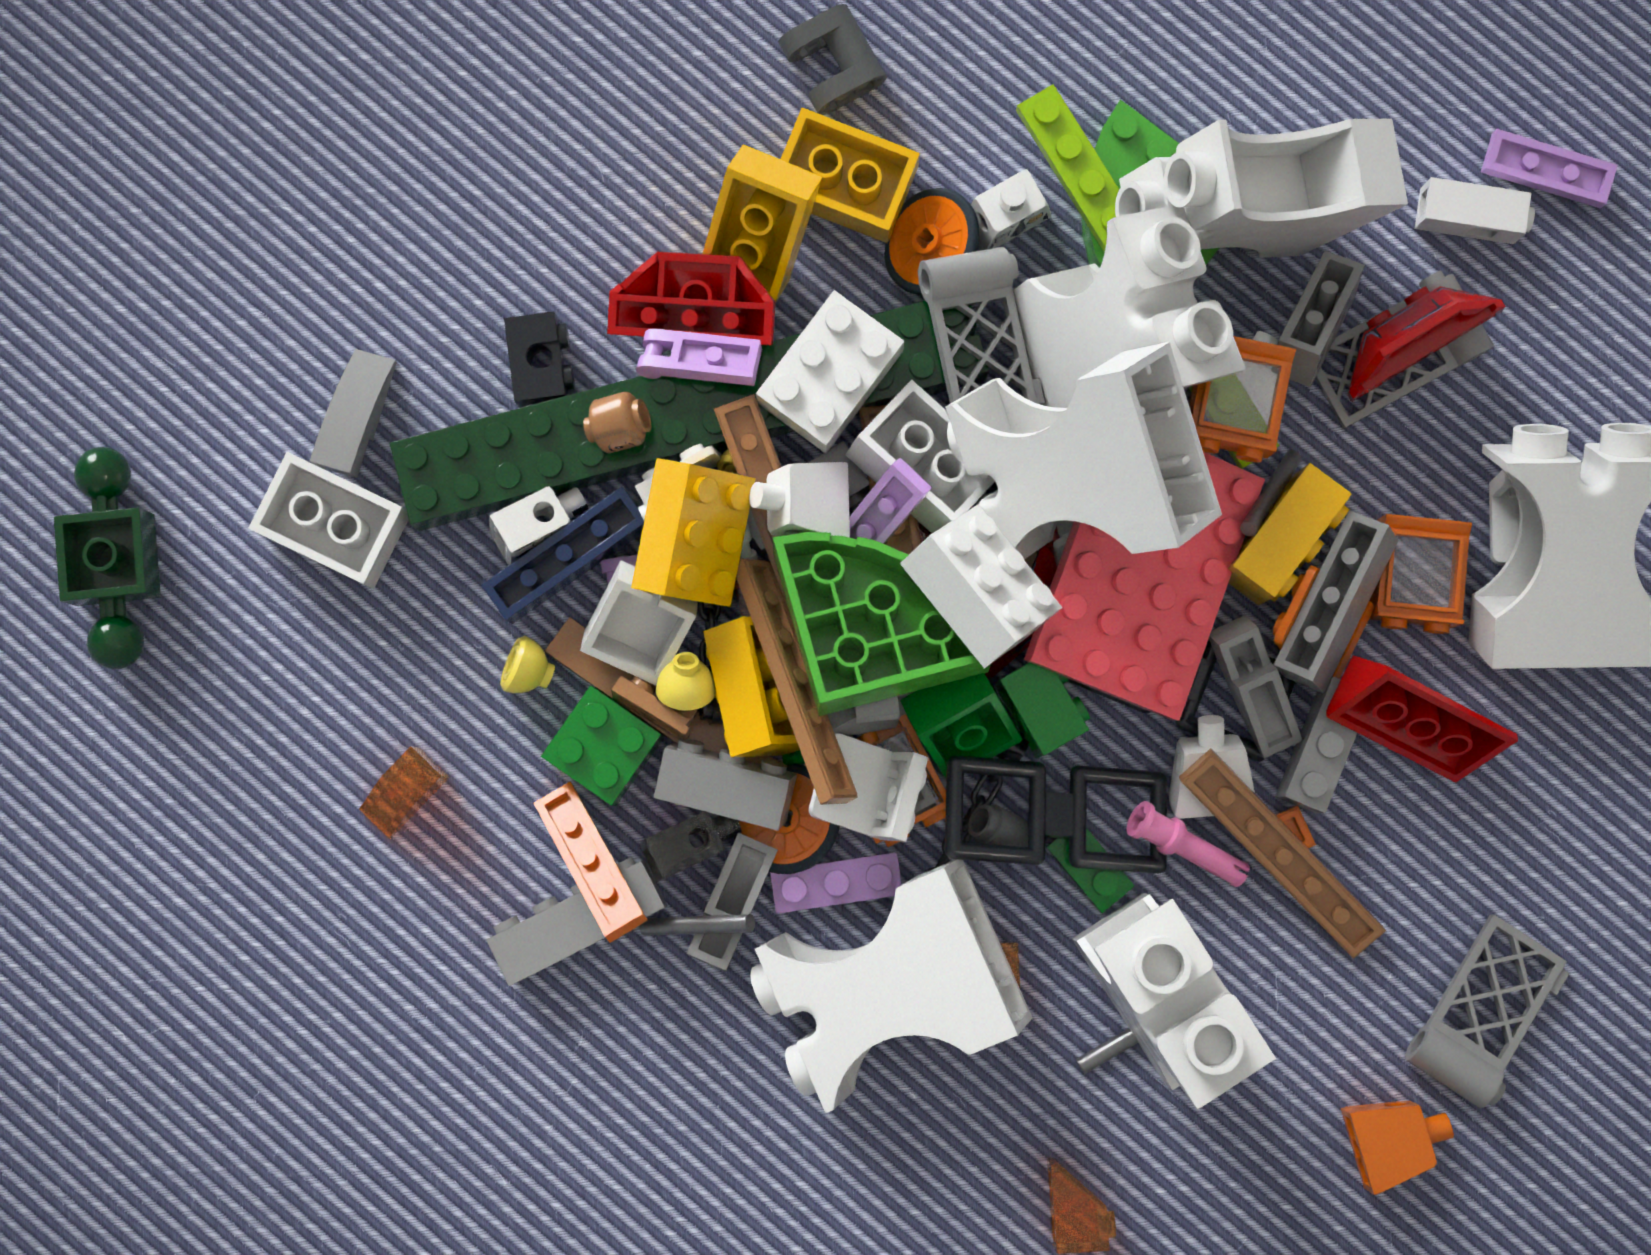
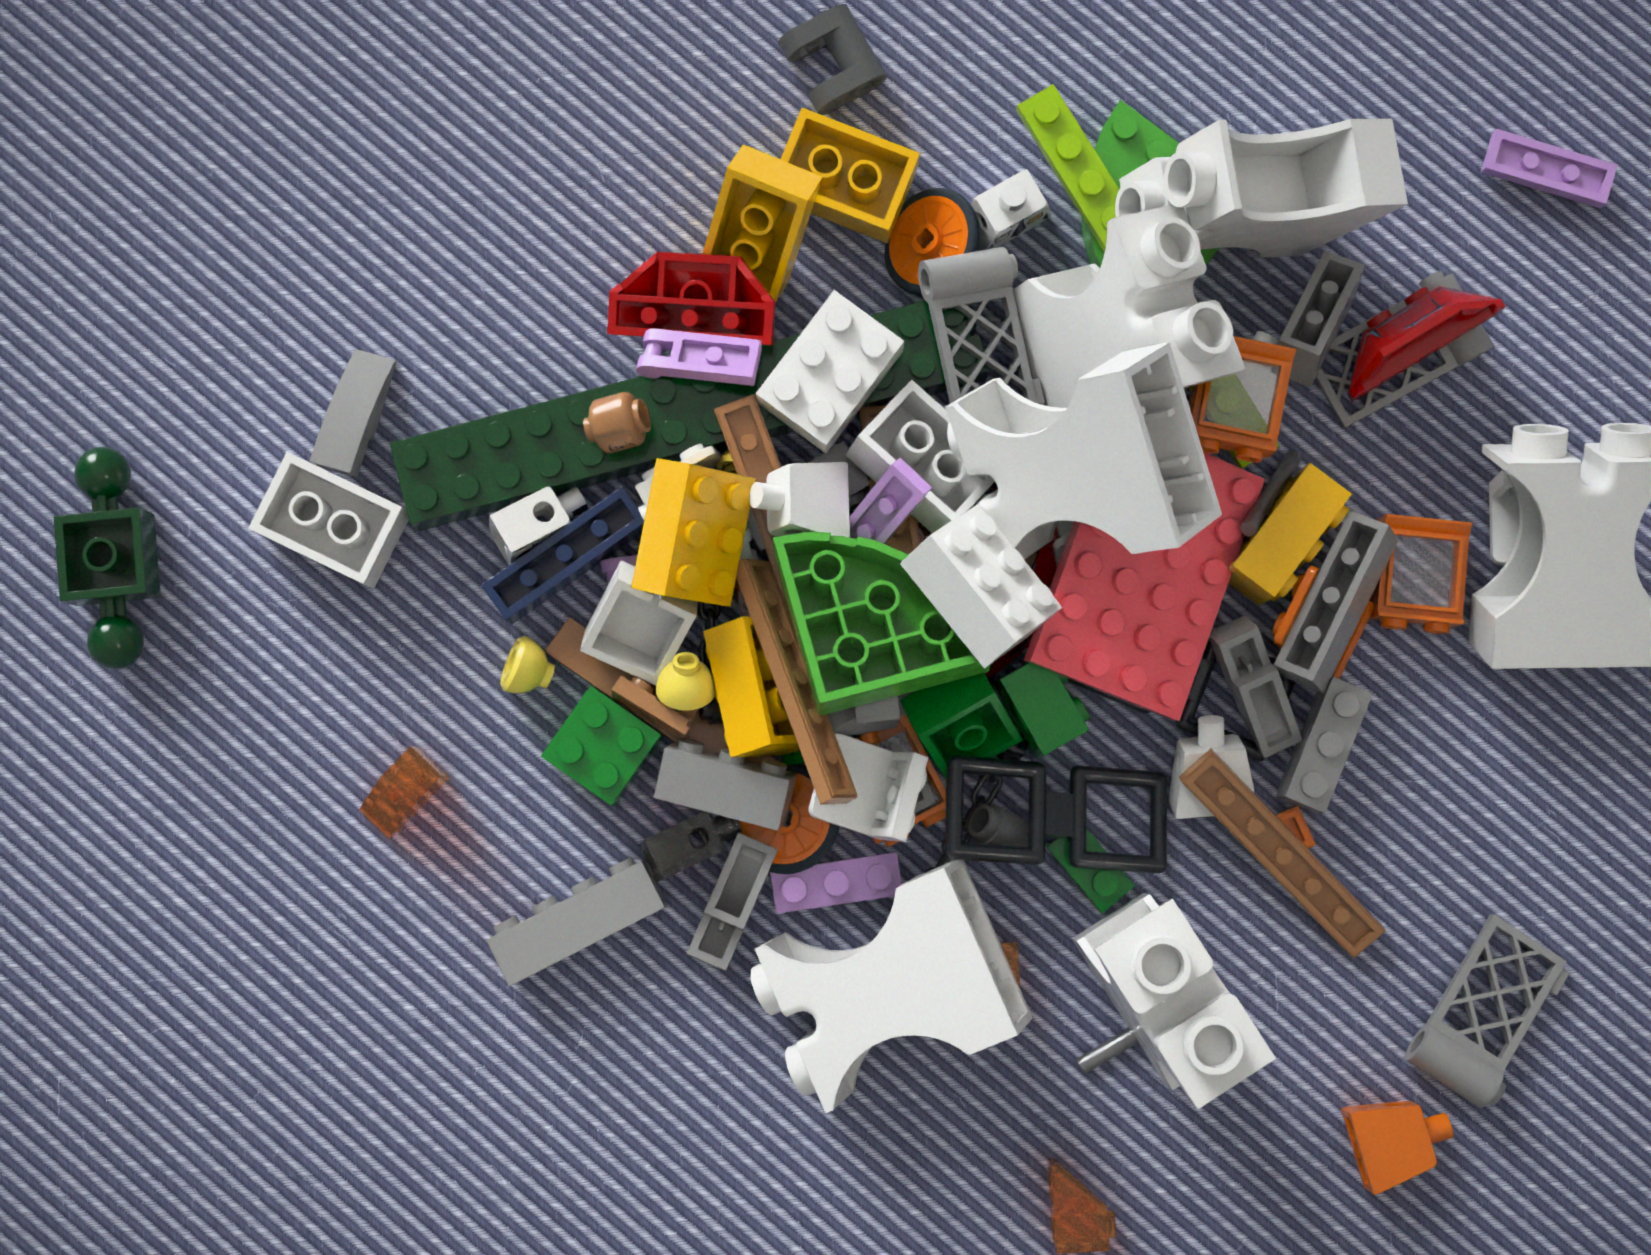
(526, 338): black brick -> none
(590, 862): plate -> none
(698, 925): flat silver bar -> none
(1172, 837): bright pink pin -> none
(1415, 720): red slope -> none
(1474, 210): white brick -> none

